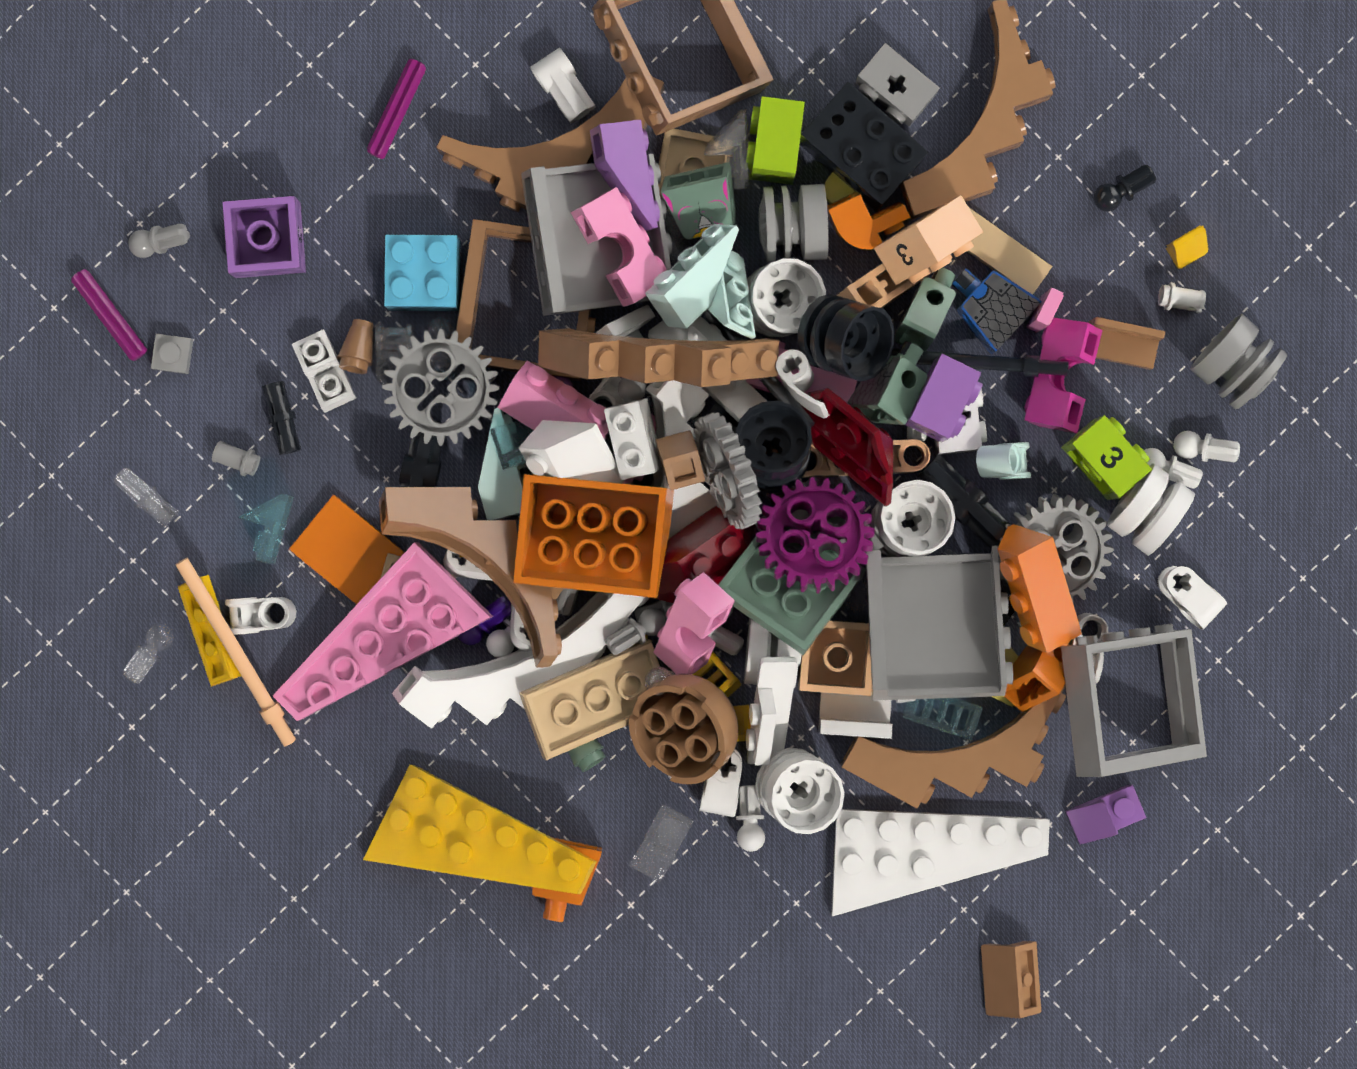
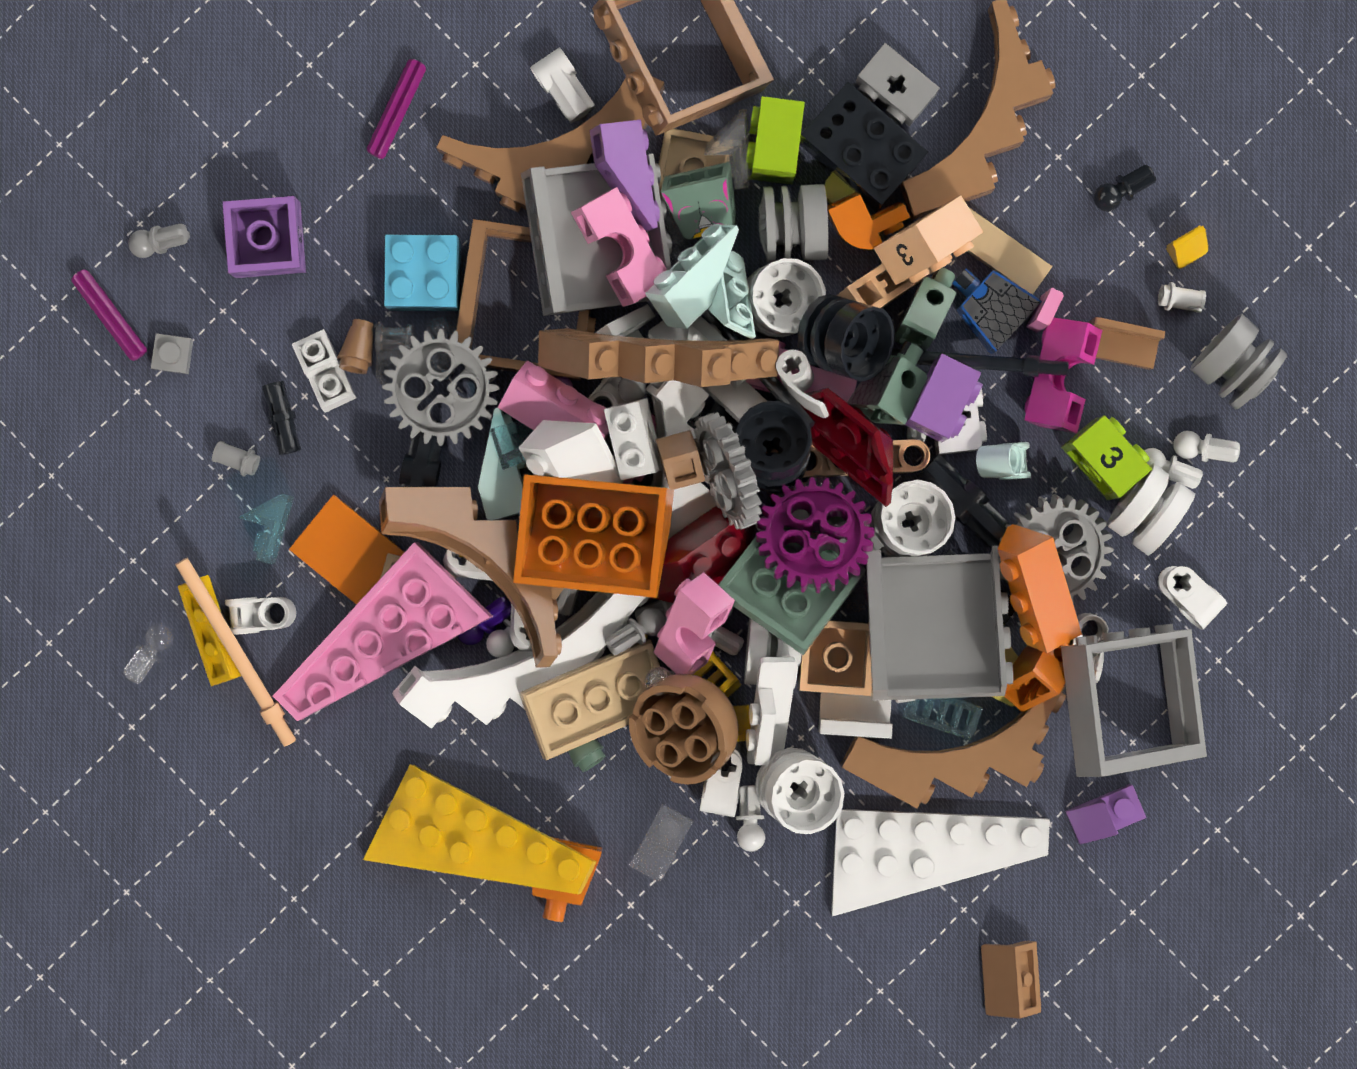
(145, 497): clear axle -> none

